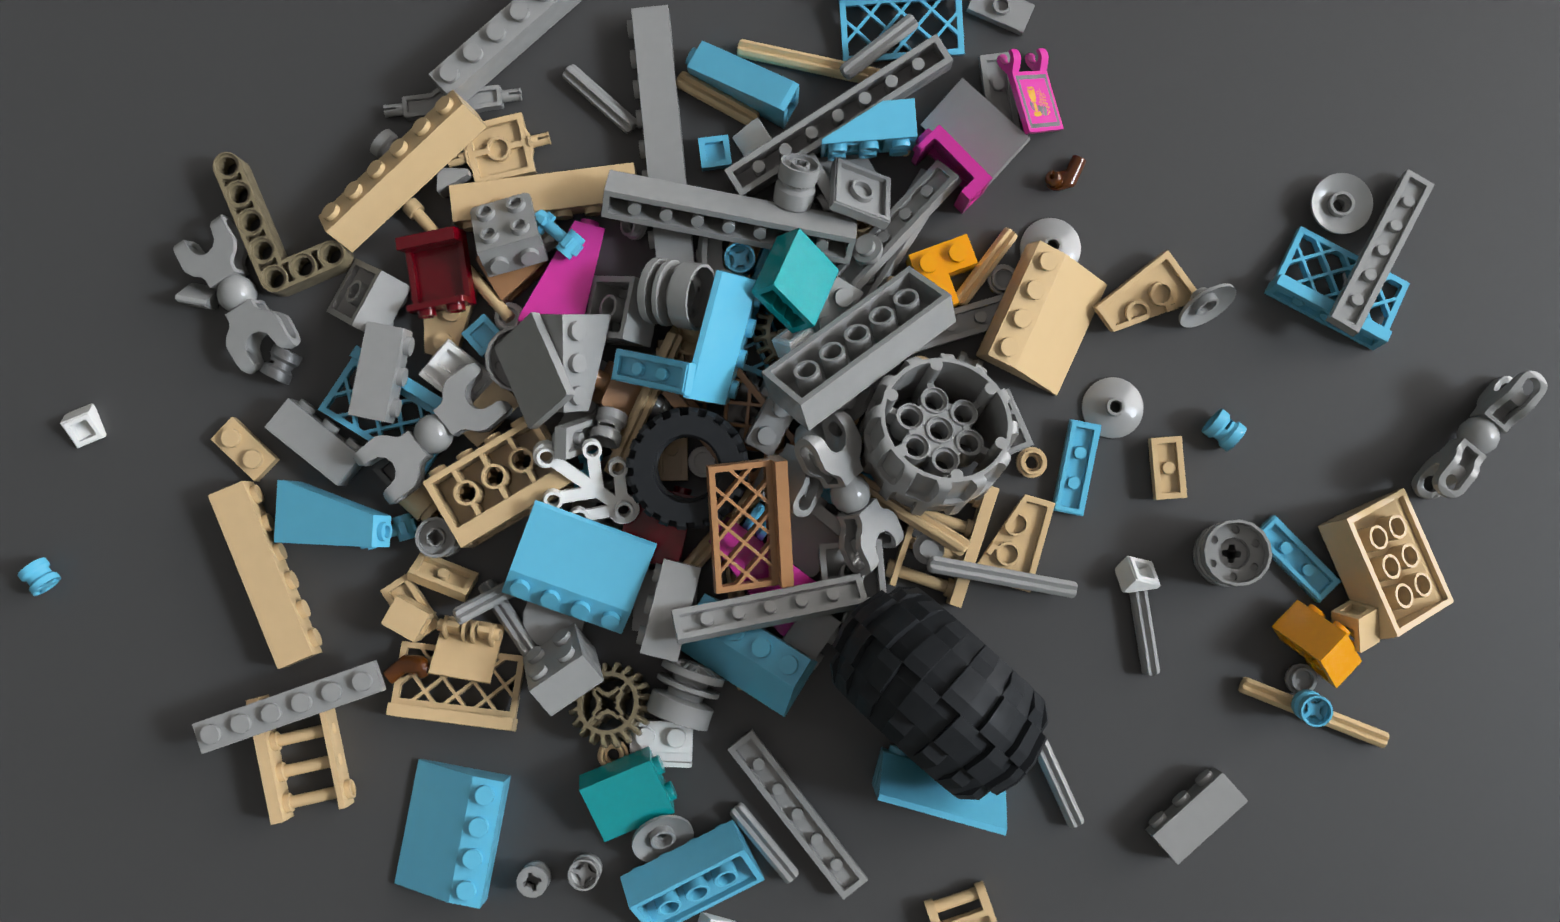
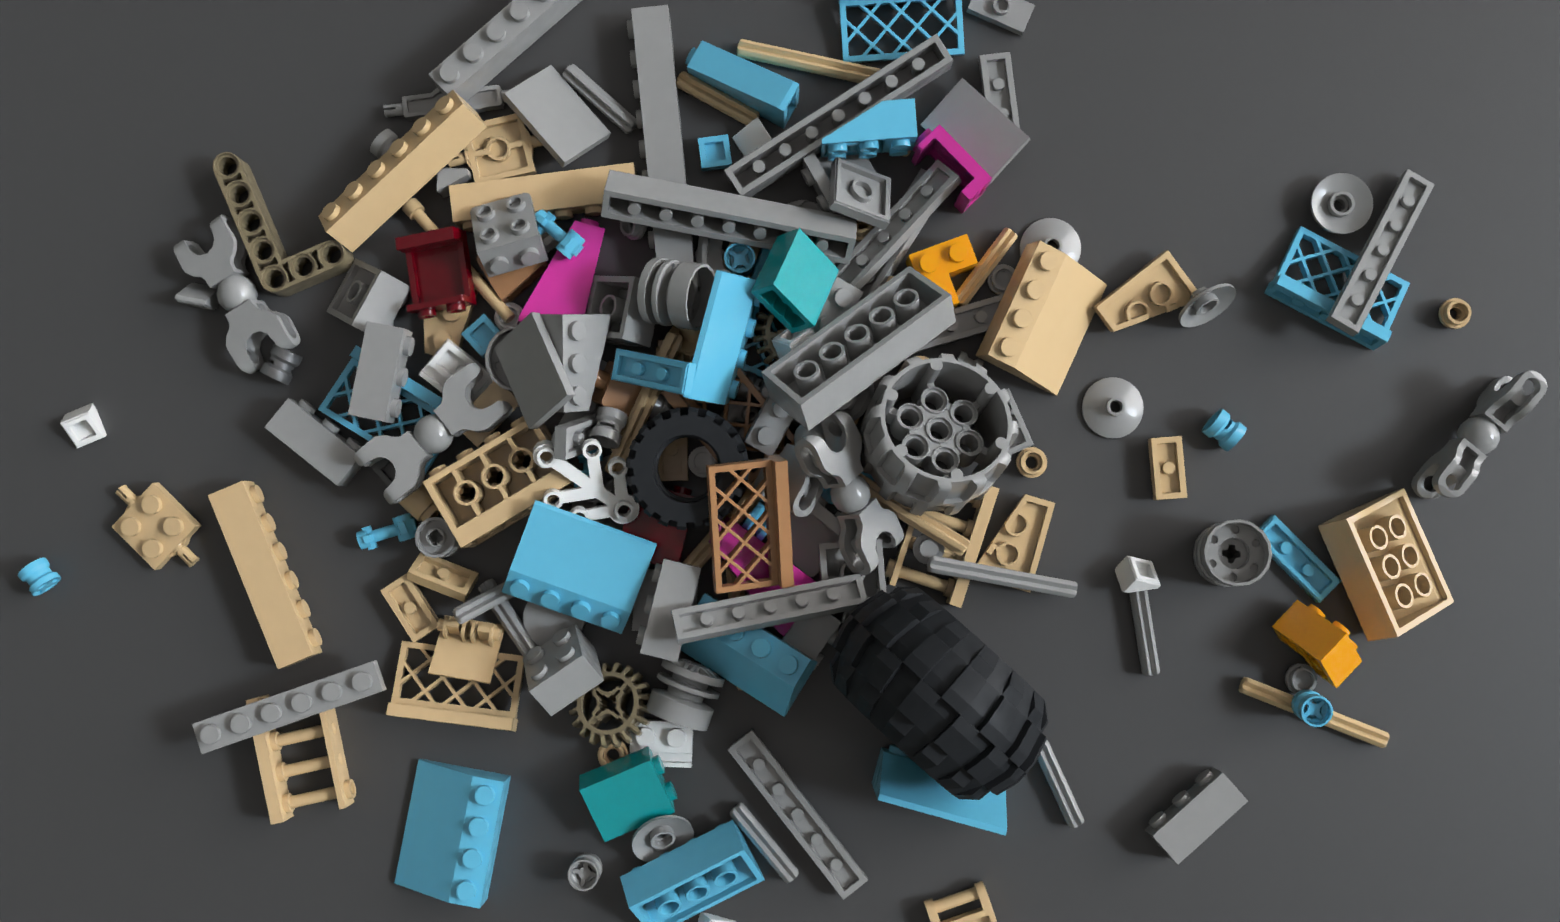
(156, 526): none -> tan plate
(245, 449): tan plate -> none
(323, 518): medium azure slope -> none
(407, 664): reddish brown arm -> none
(408, 618): tan panel -> none
(537, 873): light grey wheel -> none
(556, 115): none -> light grey tile
(796, 182): light grey wheel -> none
(868, 249): light grey plate -> none
(879, 46): light grey axle -> none
(1032, 91): dark pink flag -> none
(1066, 178): reddish brown arm -> none
(1076, 467): medium azure tile -> none
(1361, 622): tan panel -> none
(1462, 309): none -> tan plate

